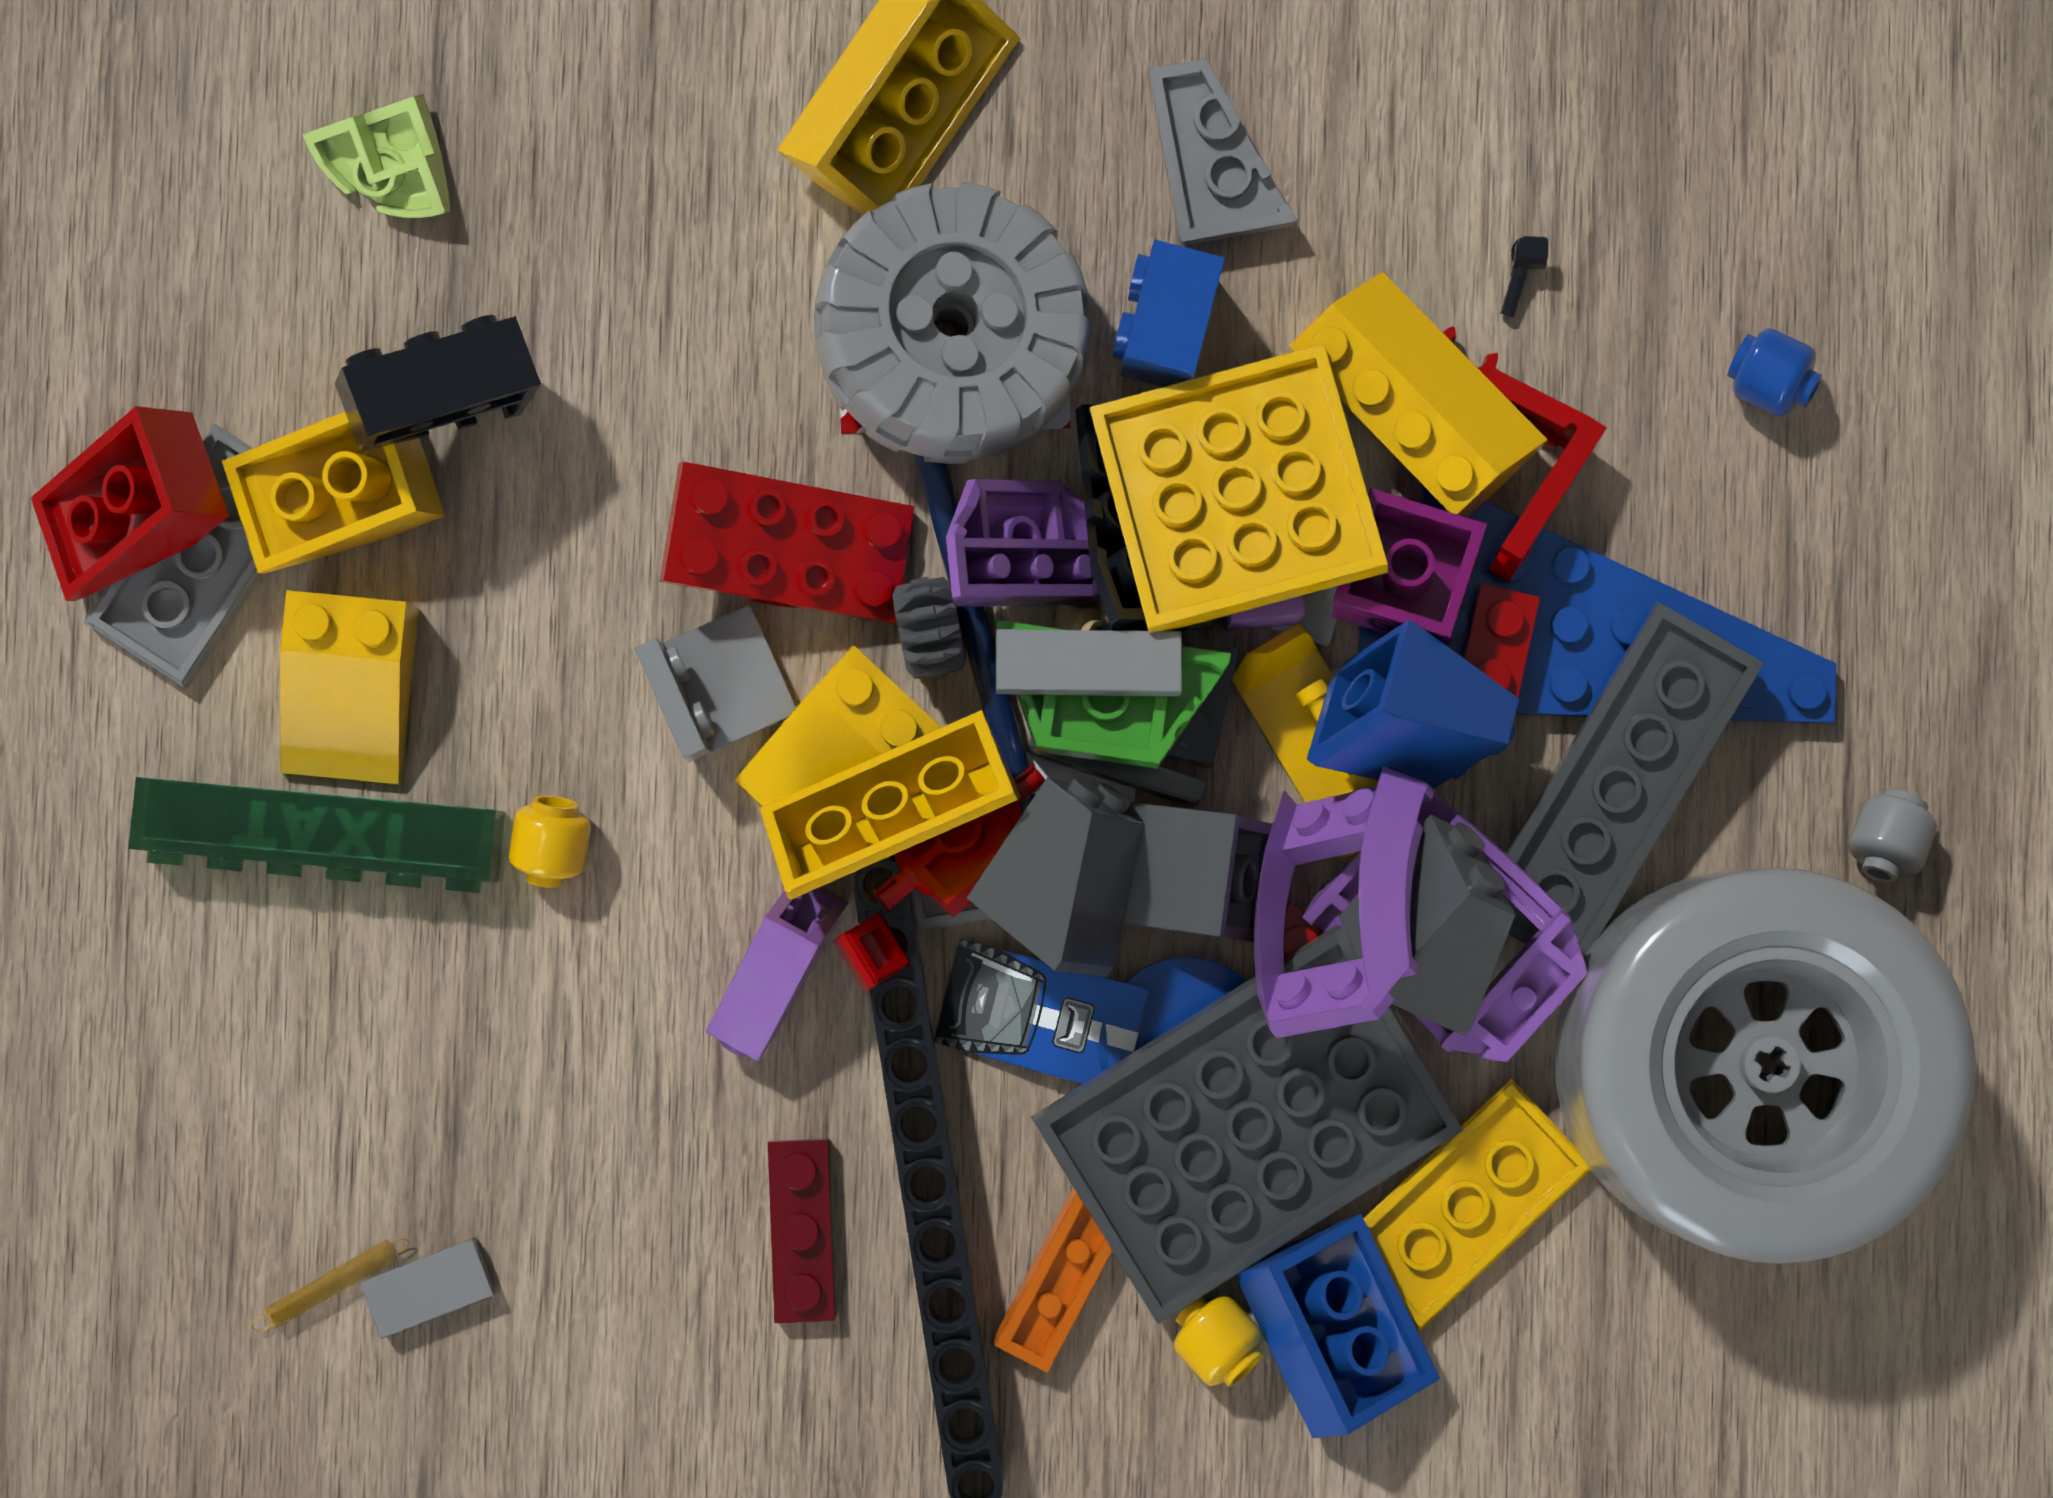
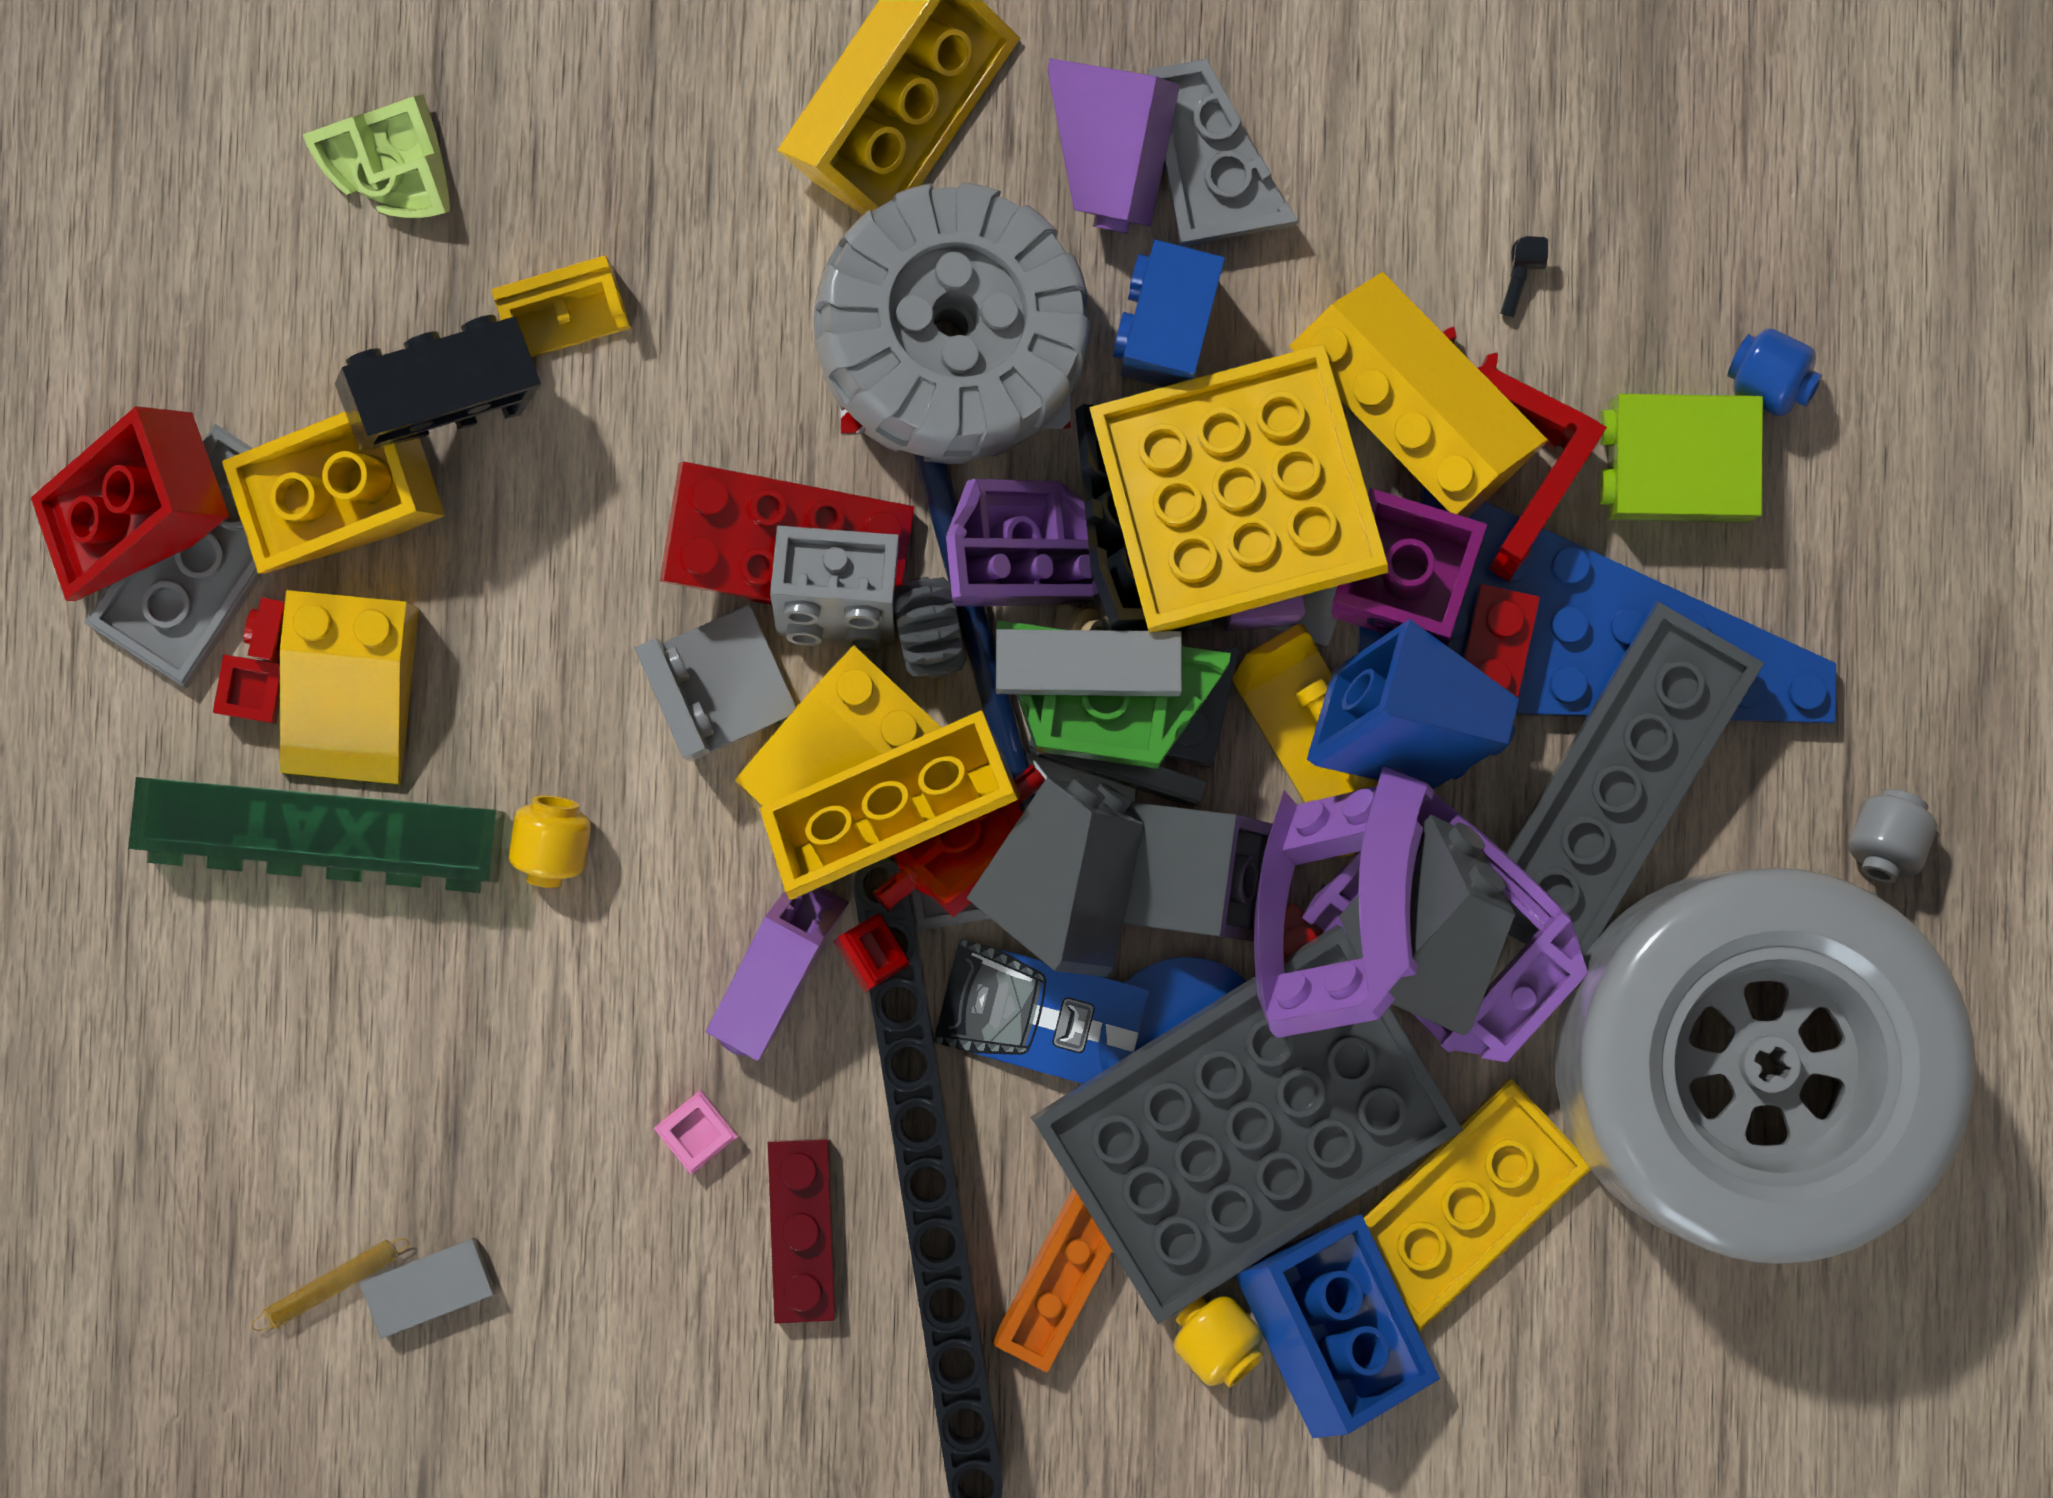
(248, 689): none -> red plate
(264, 630): none -> red plate
(565, 305): none -> yellow hinge
(696, 1131): none -> bright pink tile
(834, 586): none -> light grey bracket
(1112, 139): none -> medium lavender slope
(1682, 458): none -> lime brick

